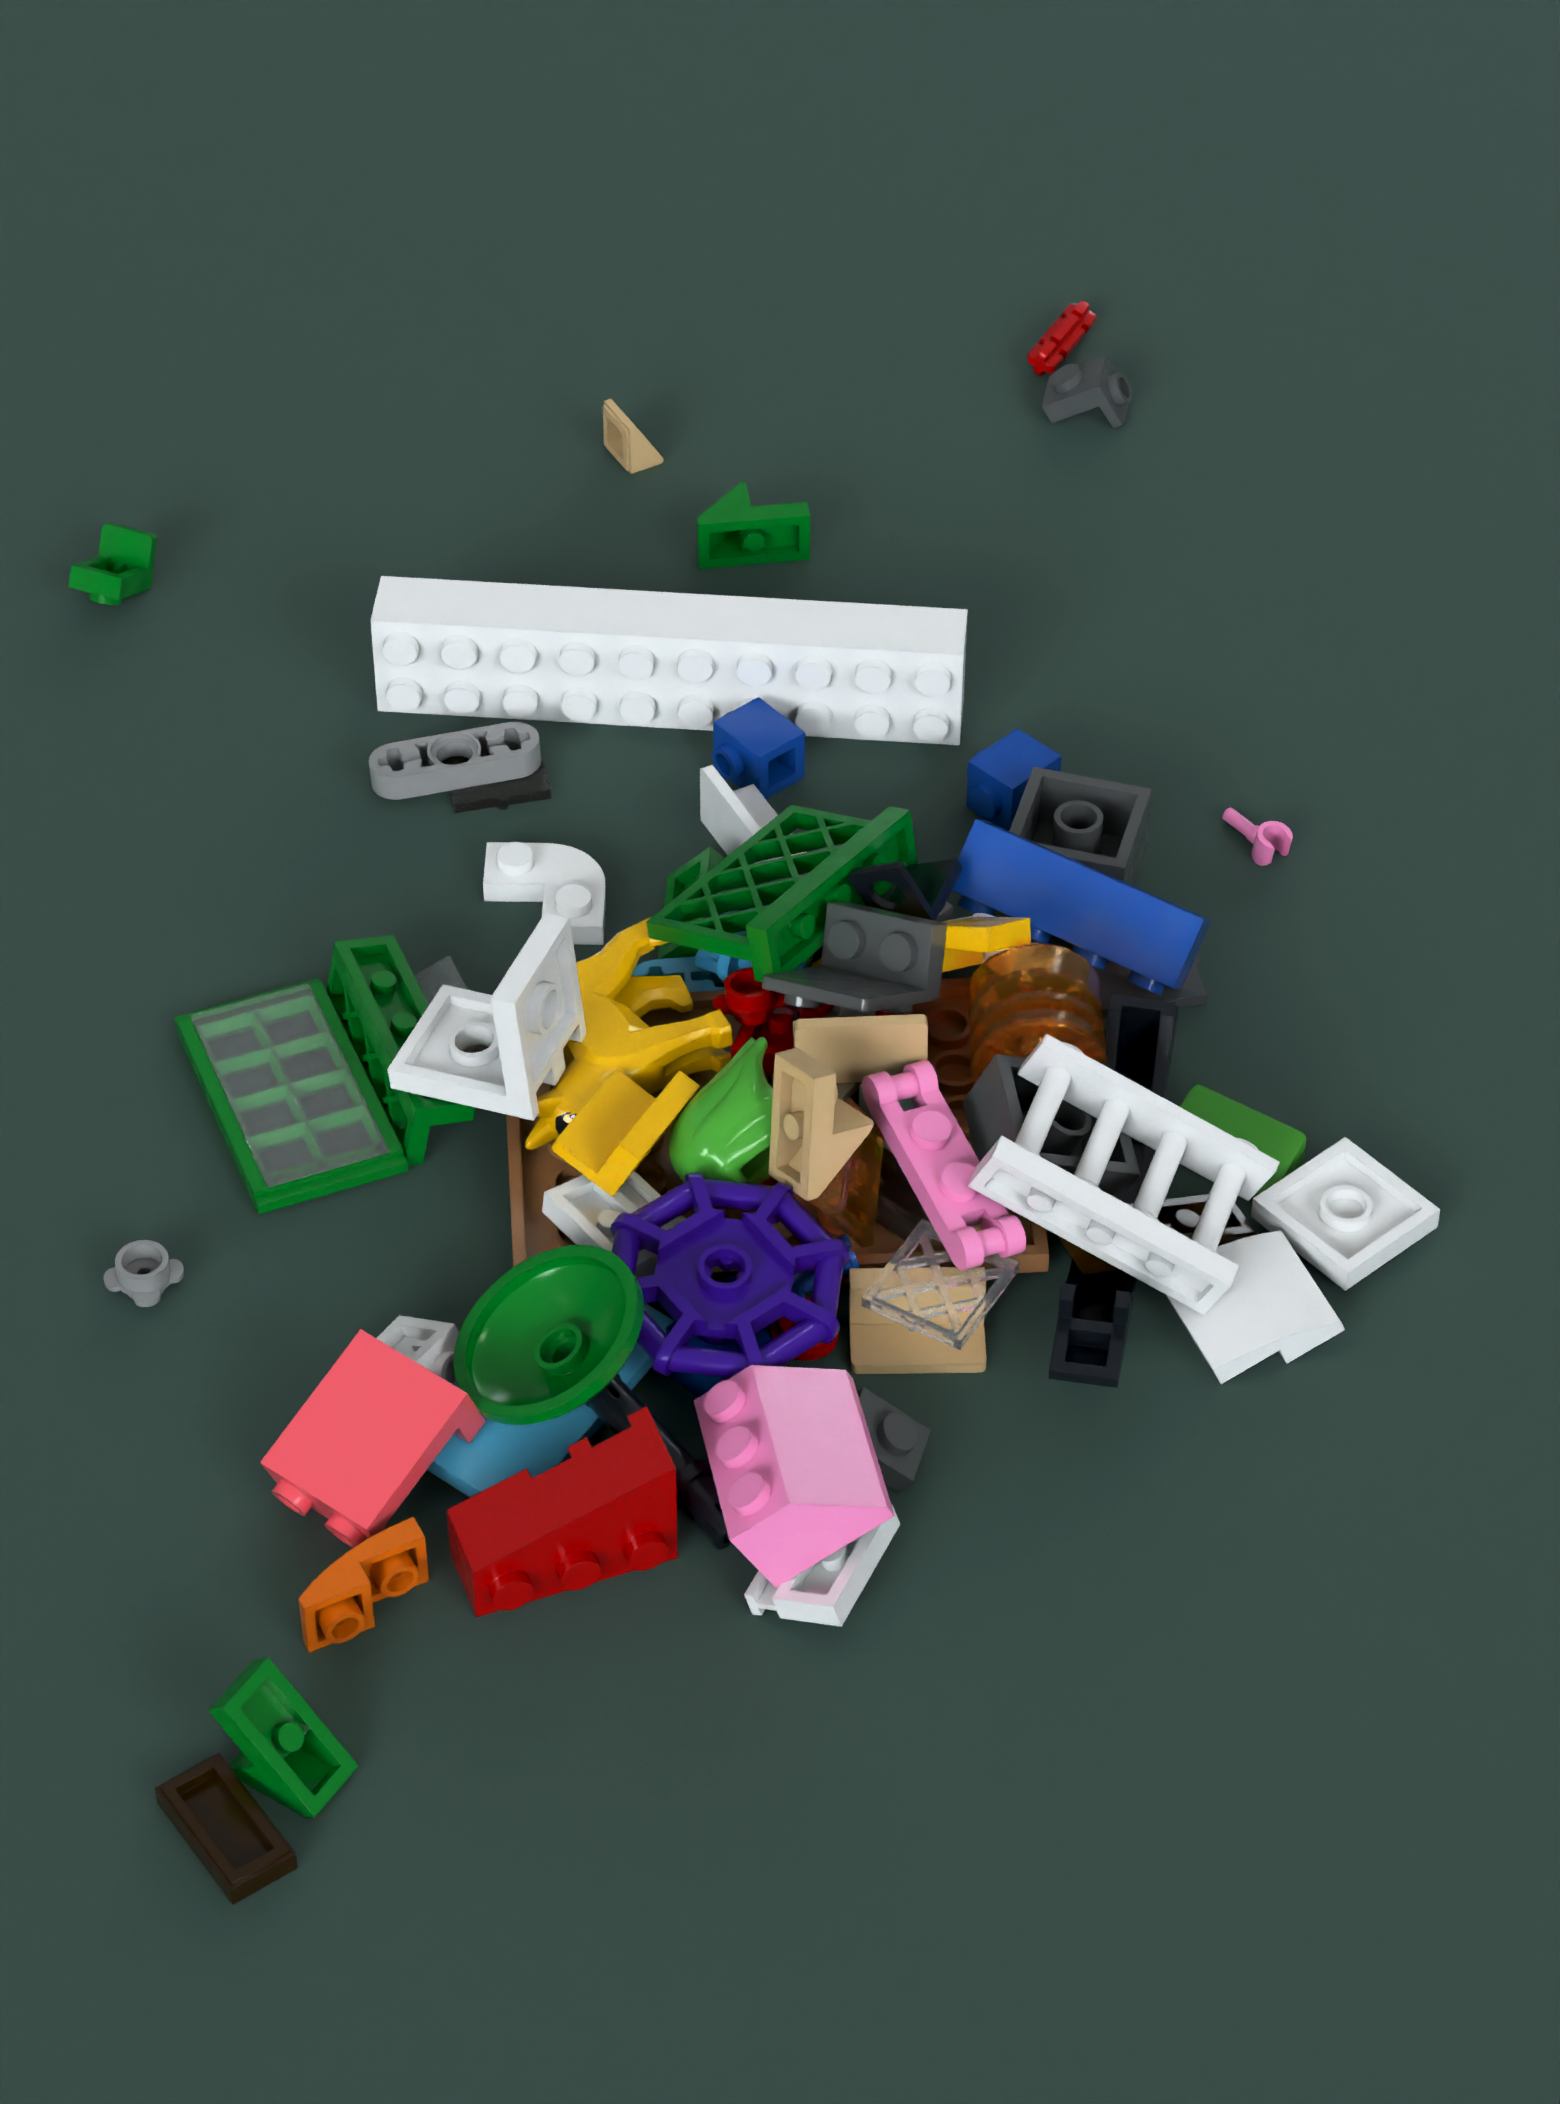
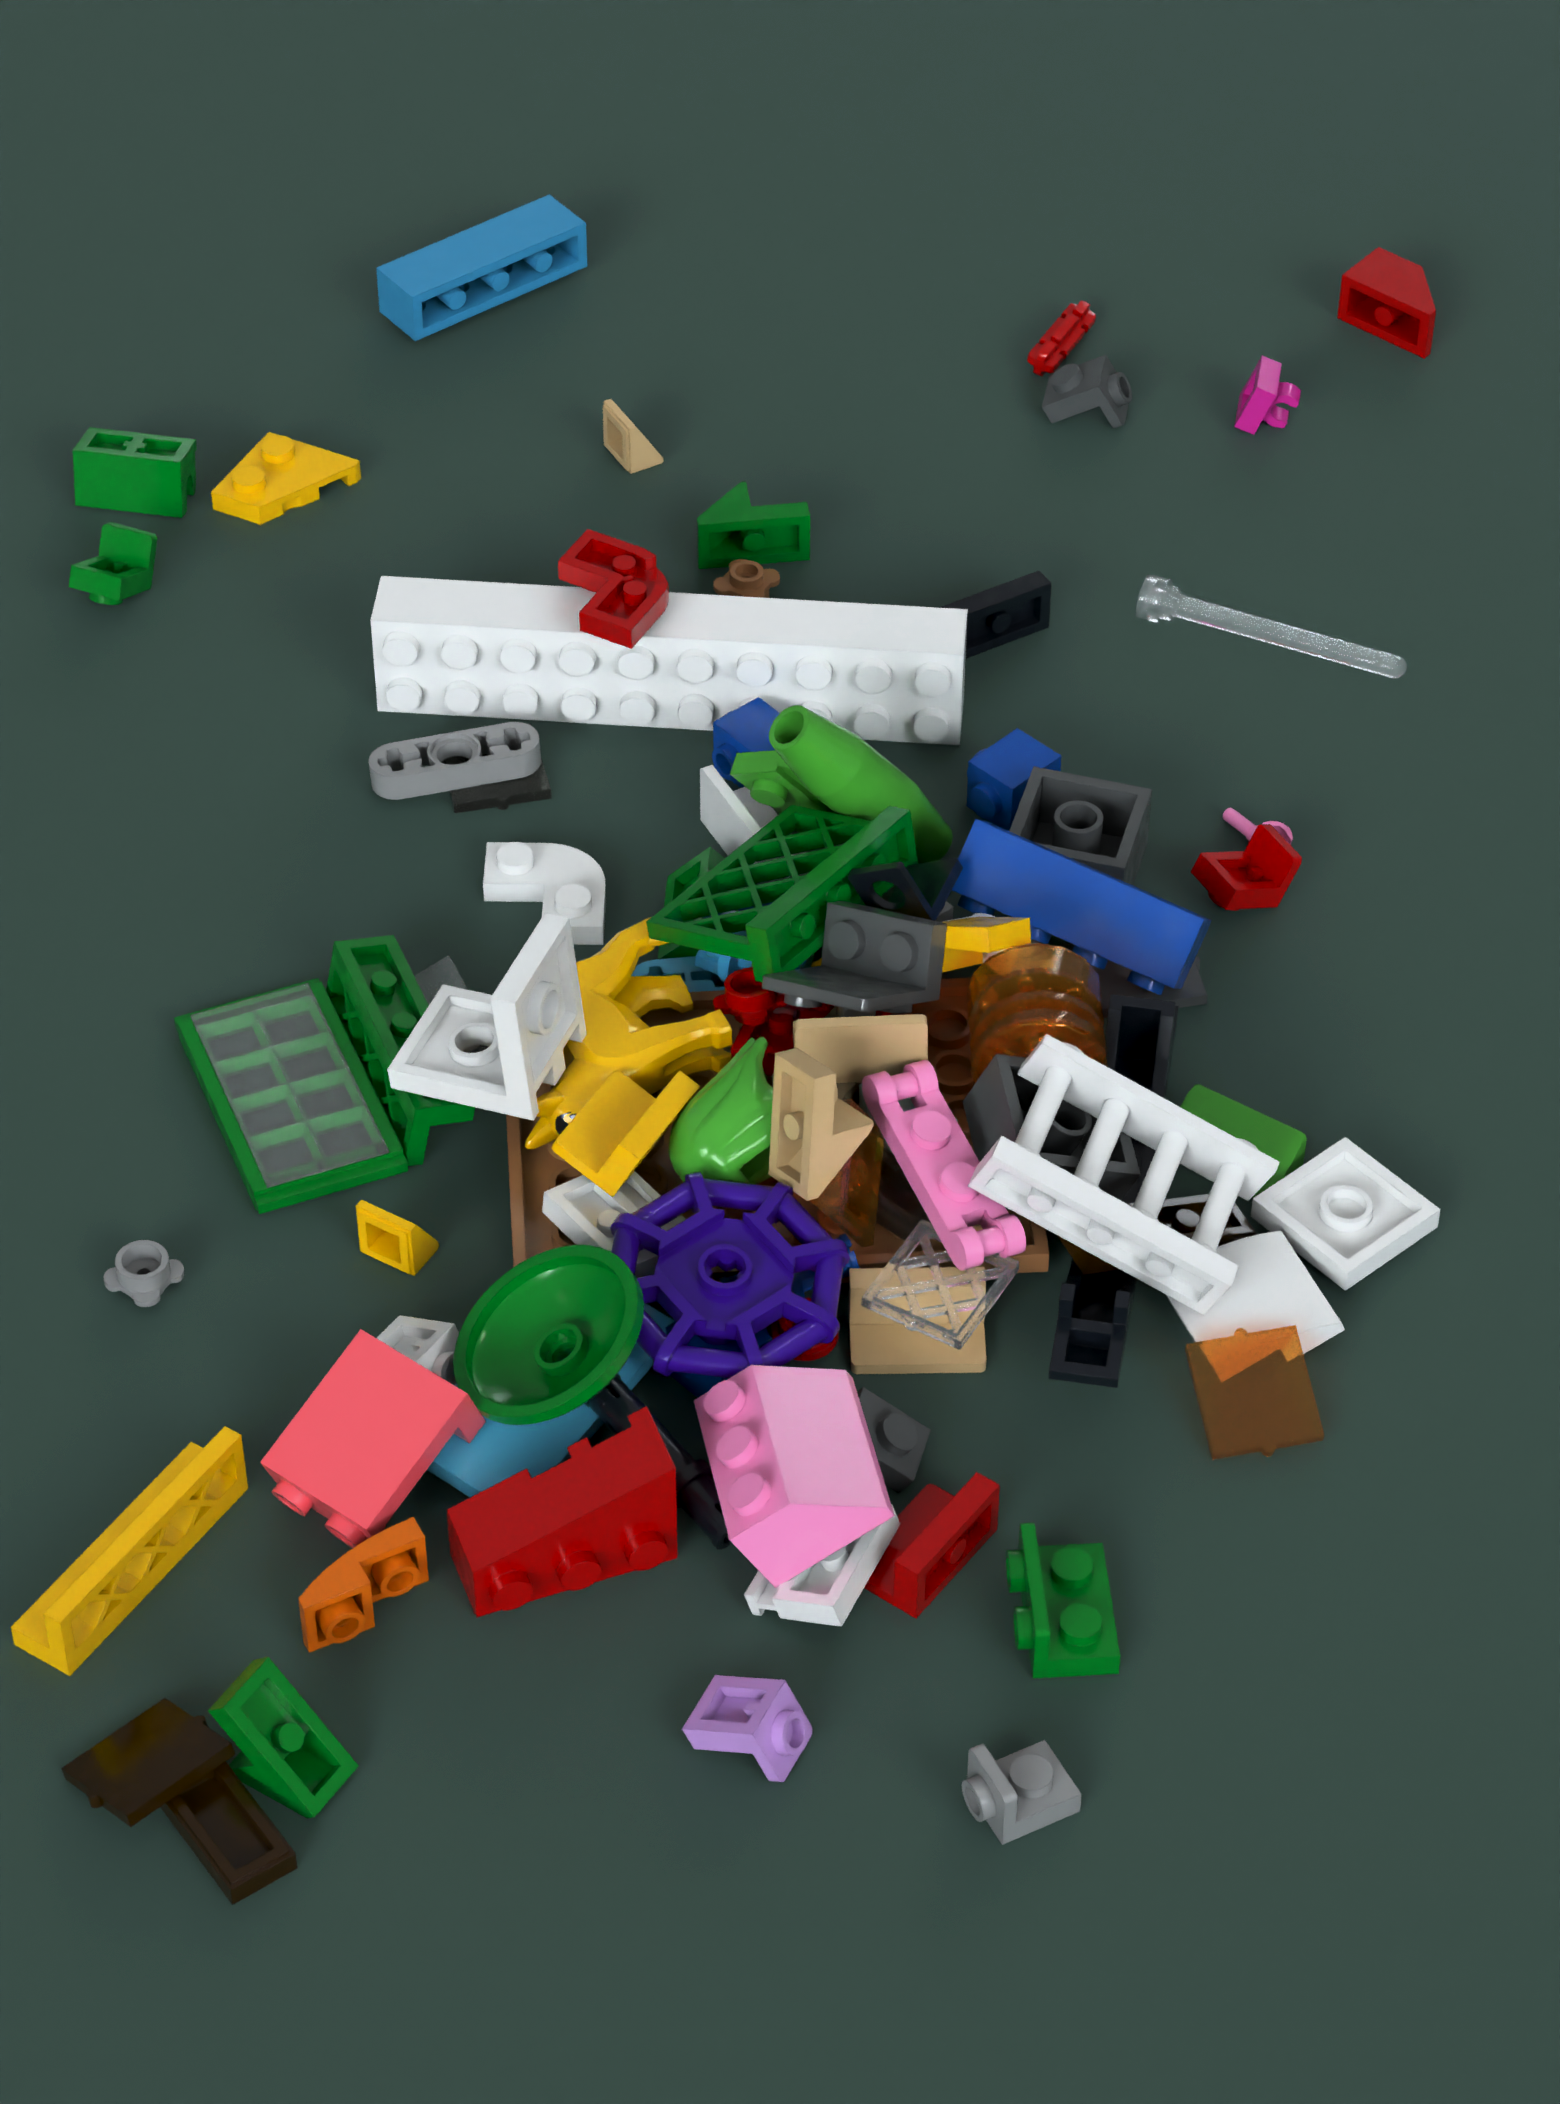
(134, 472): none -> green hinge
(134, 1553): none -> yellow fence
(148, 1762): none -> dark brown piece
(280, 477): none -> yellow wing
(393, 1239): none -> yellow slope
(482, 267): none -> dark azure brick
(626, 583): none -> red plate
(746, 579): none -> medium nougat plate
(753, 1719): none -> lavender bracket
(838, 773): none -> bright green plate
(935, 1542): none -> red panel
(1006, 612): none -> black panel
(1019, 1790): none -> light grey bracket
(1065, 1607): none -> green bracket
(1163, 601): none -> clear piece
(1251, 876): none -> red bracket
(1254, 1392): none -> clear orange piece
(1260, 396): none -> dark pink tile
(1389, 301): none -> red slope

